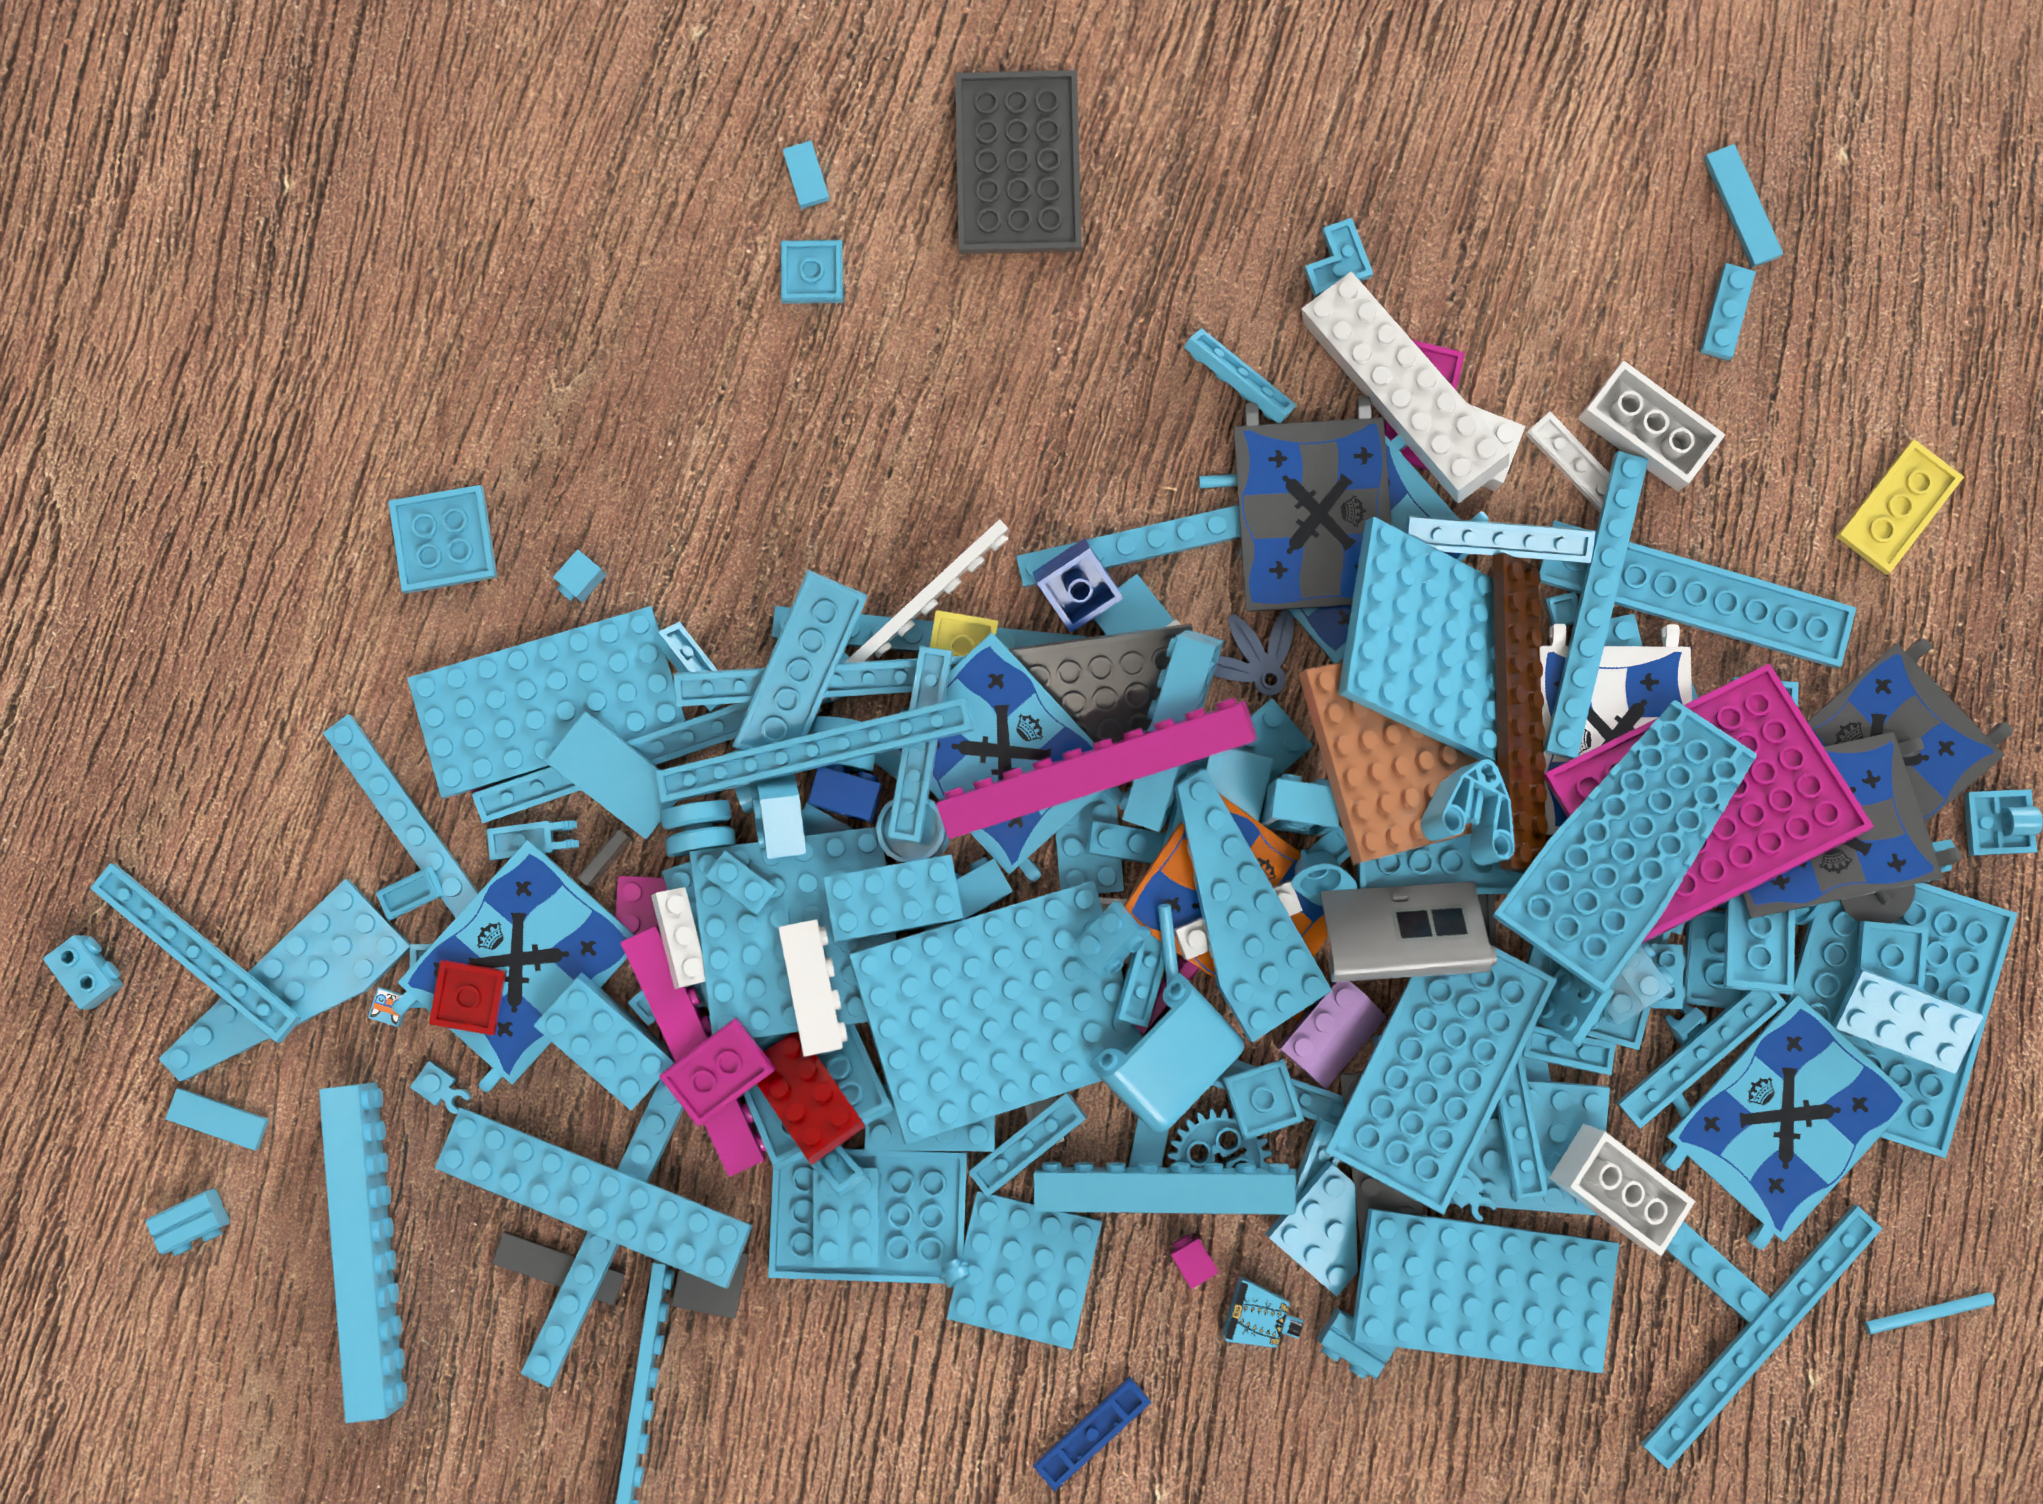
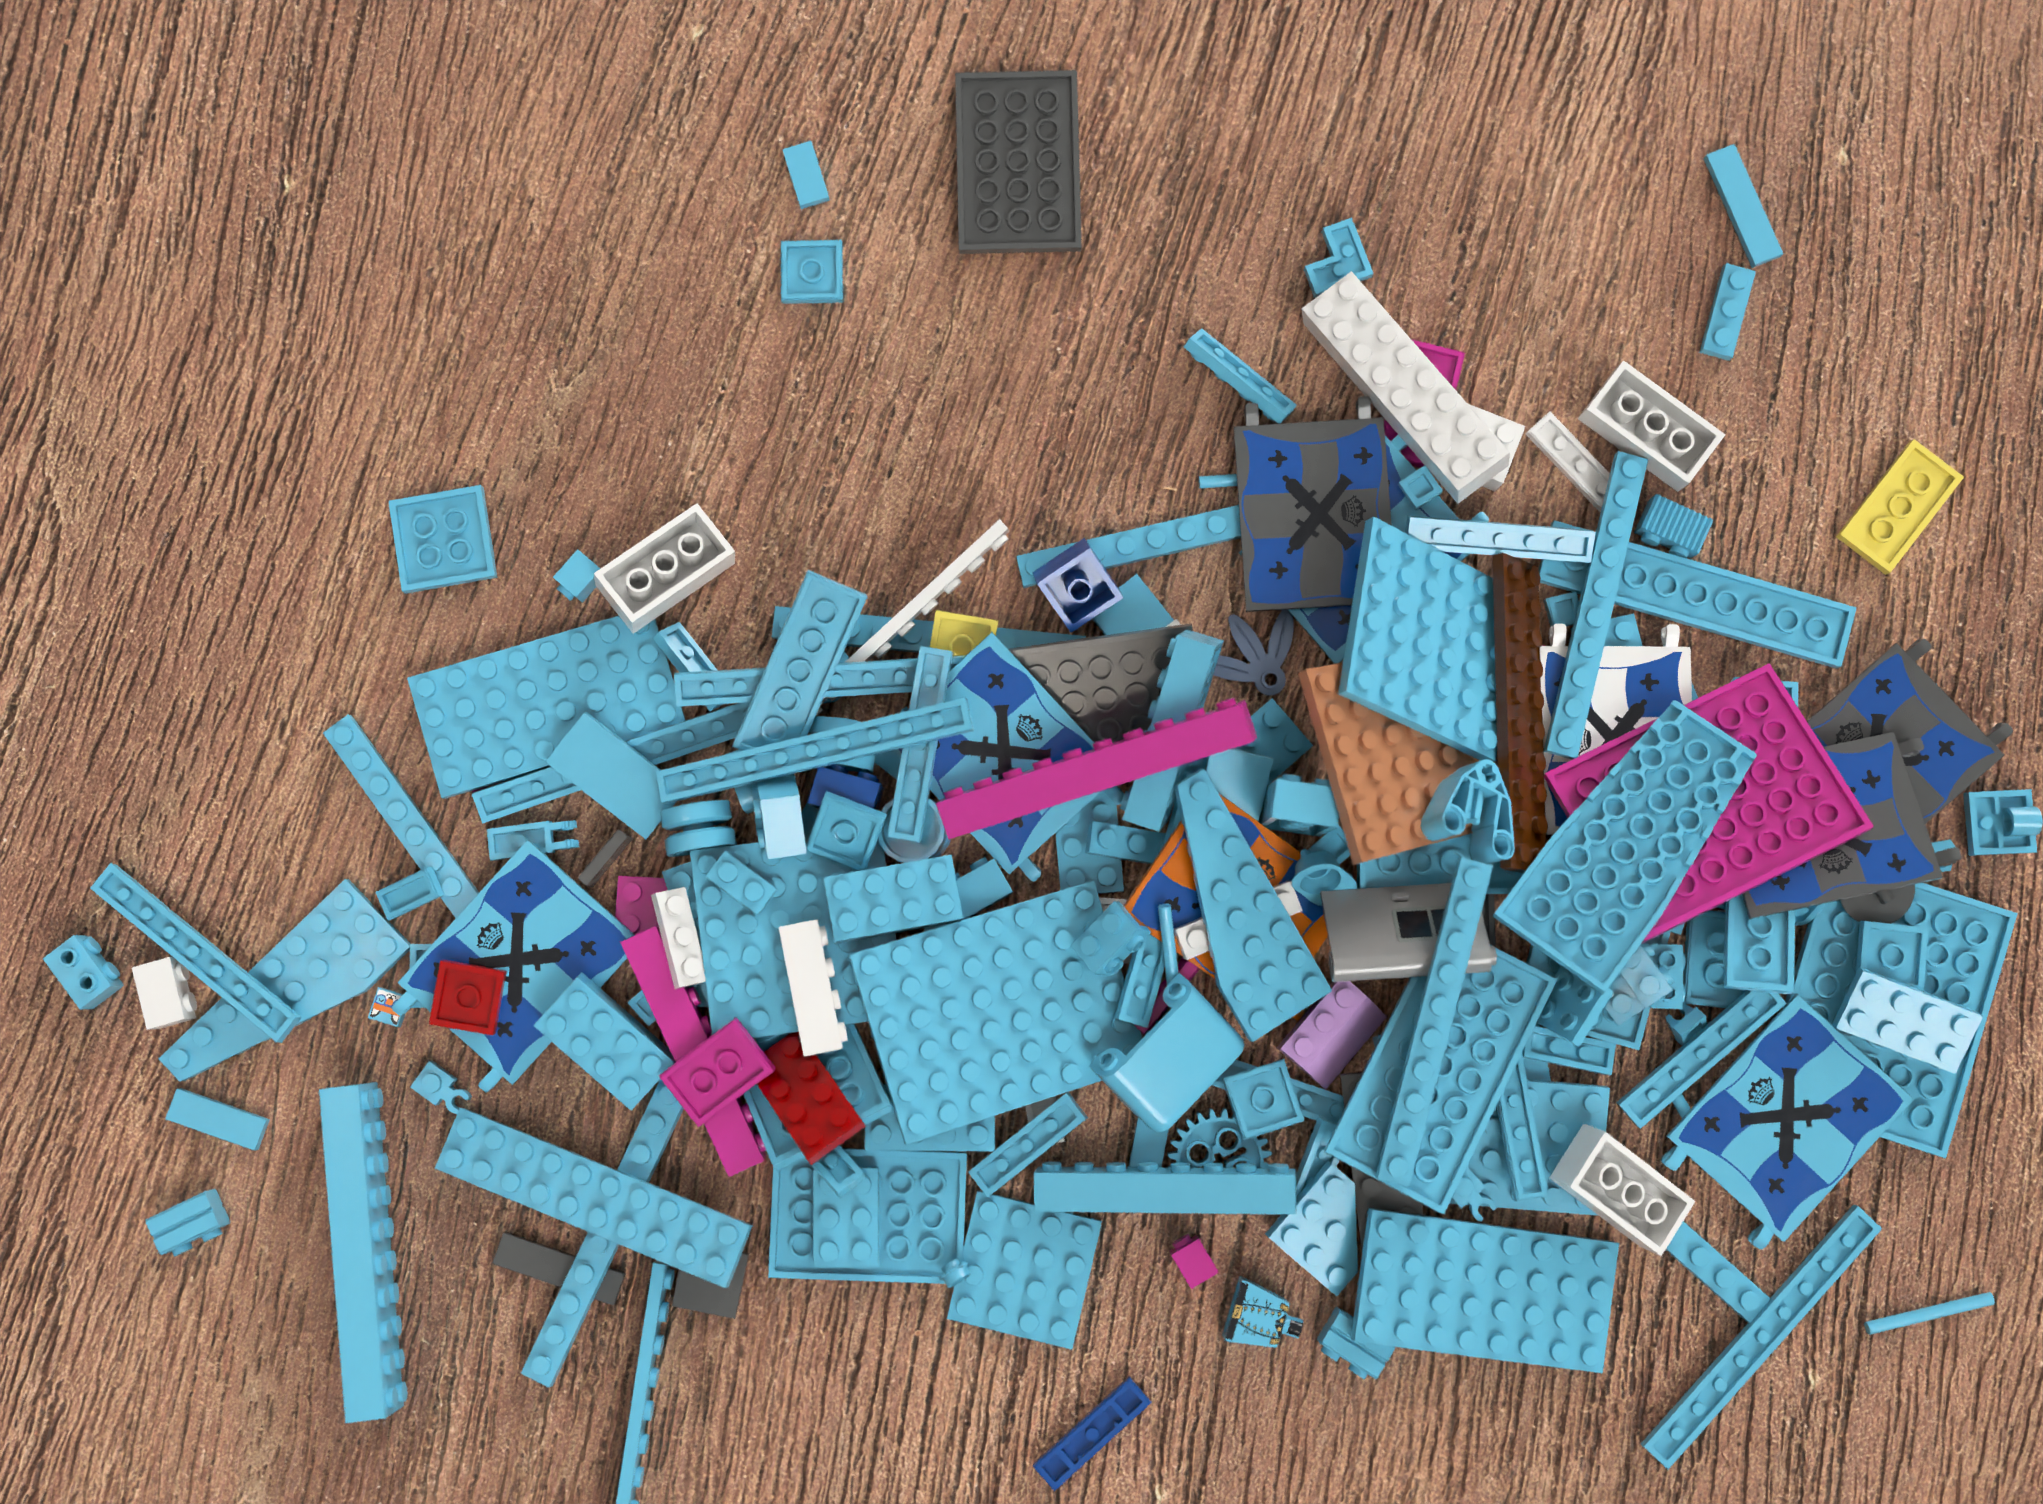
(164, 993): none -> white brick
(664, 568): none -> white brick
(845, 831): none -> medium azure tile
(1420, 487): none -> medium azure plate
(1433, 1021): none -> medium azure plate
(1673, 527): none -> medium azure brick

